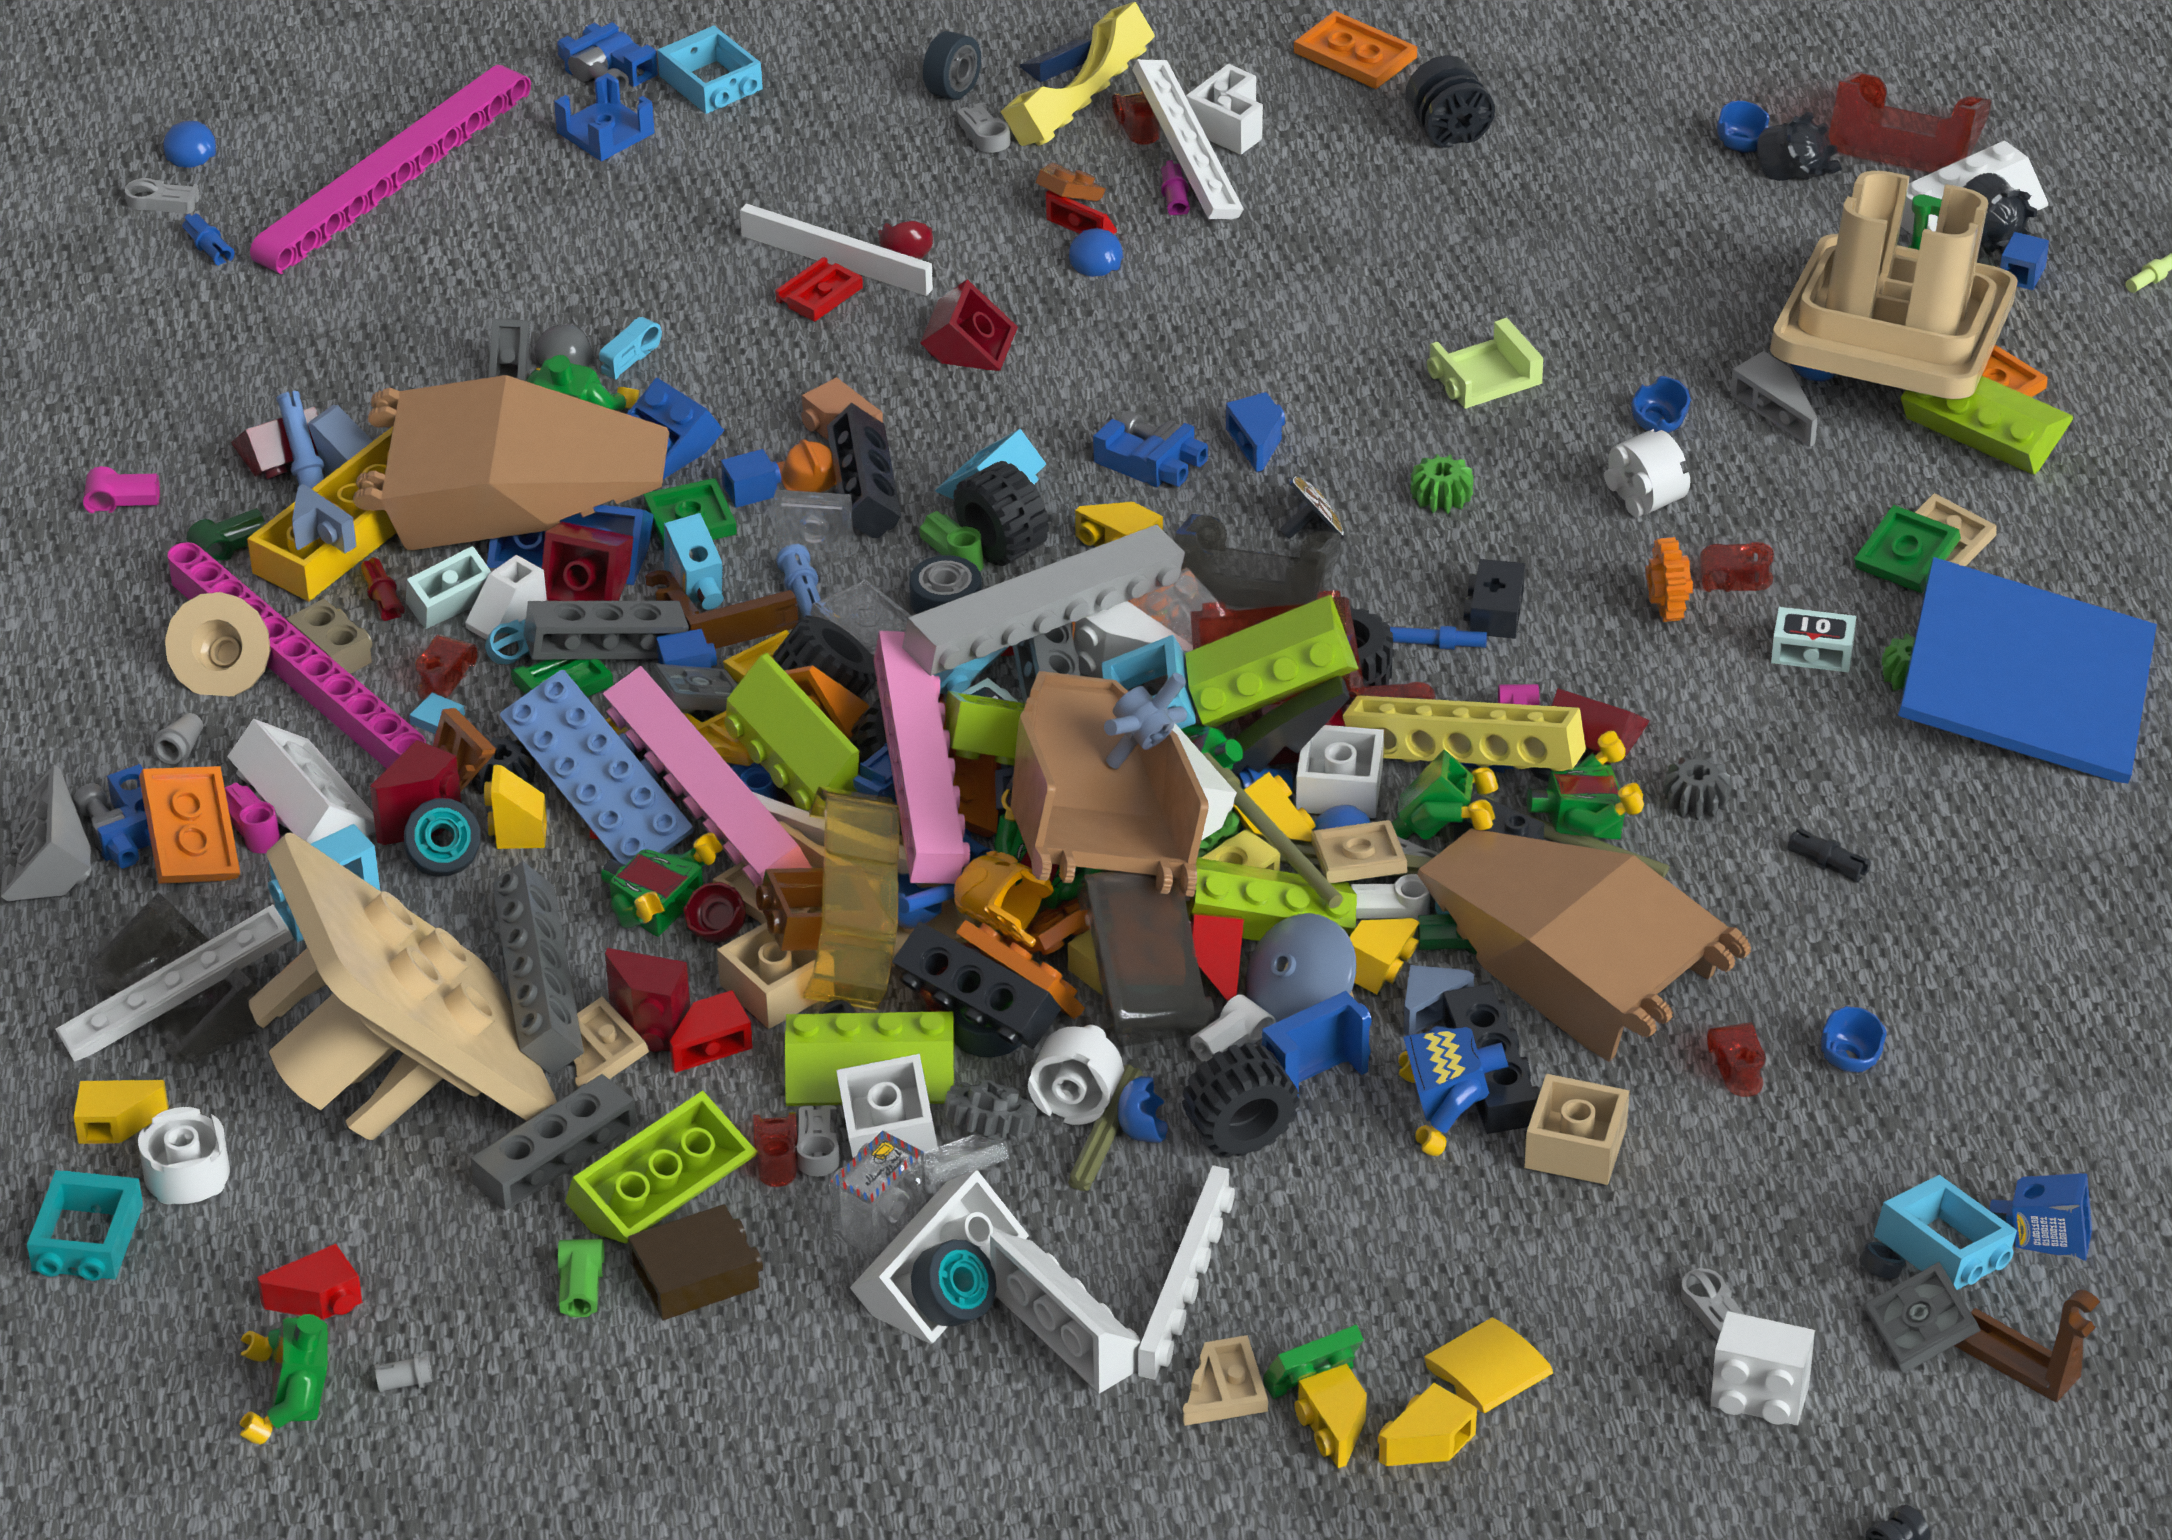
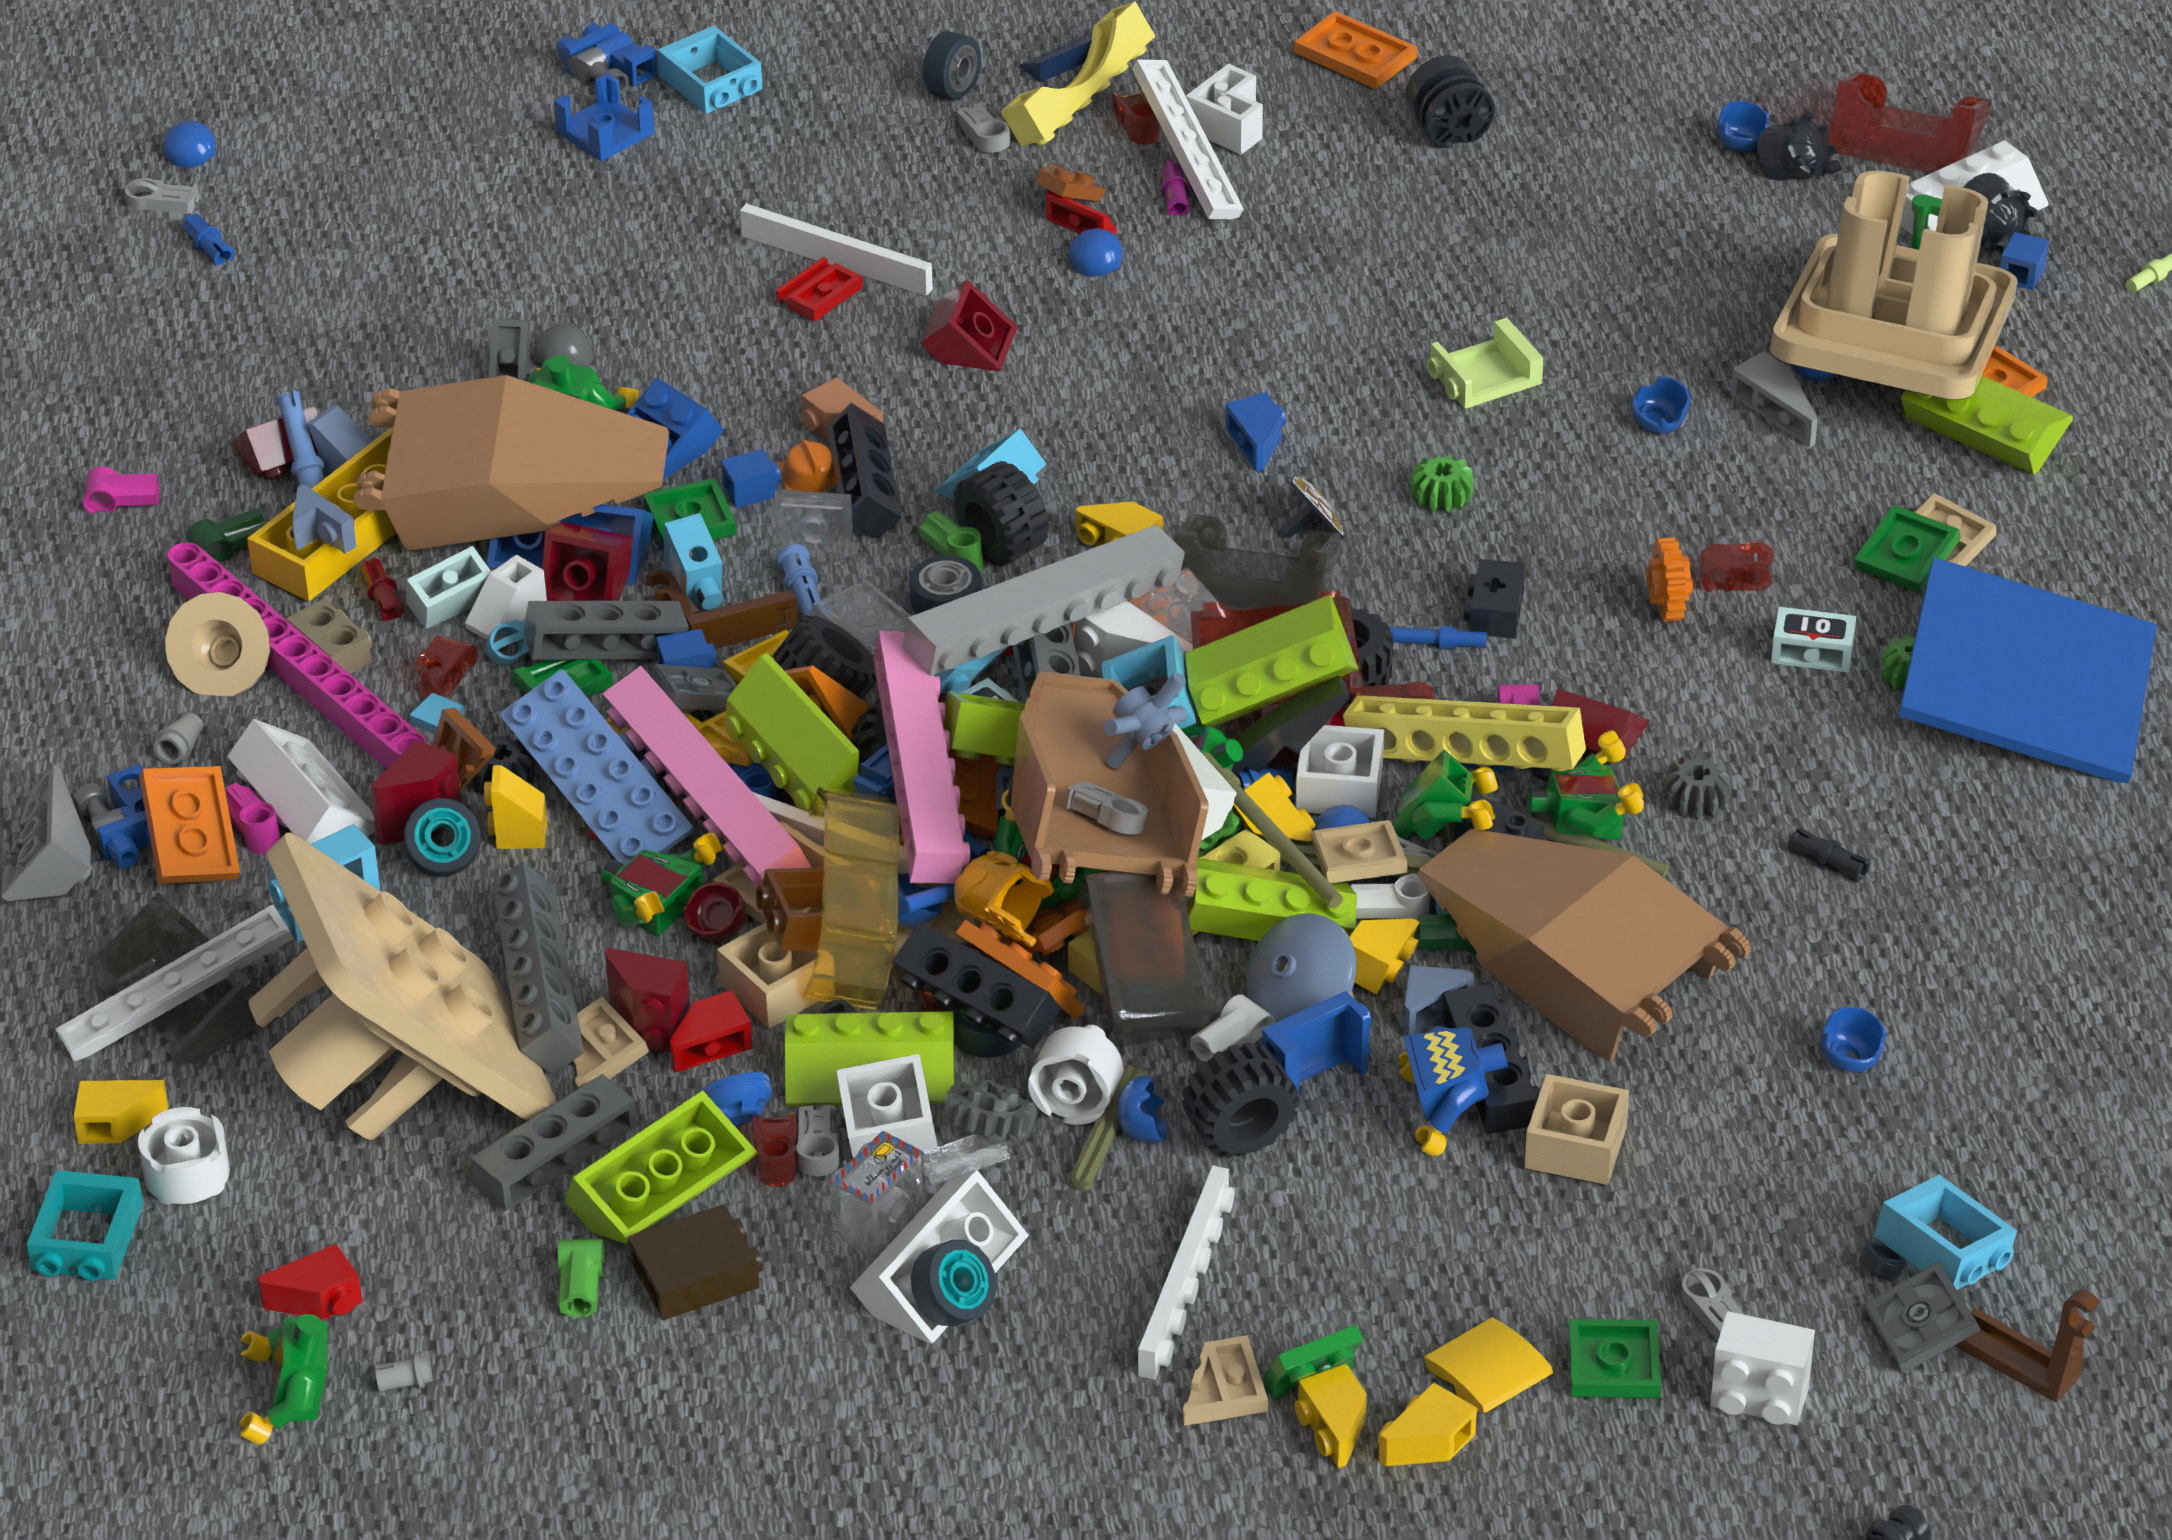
(388, 168): dark pink beam -> none
(629, 346): medium azure piece -> none
(740, 1096): none -> blue piece
(907, 238): dark red hair -> none
(1062, 1312): white slope -> none
(1107, 807): none -> light grey piece
(1148, 451): blue hips -> none
(1218, 949): red slope -> none
(1614, 1358): none -> green plate
(1647, 472): white brick -> none
(1738, 1057): clear red piece -> none
(2050, 1214): blue torso -> none

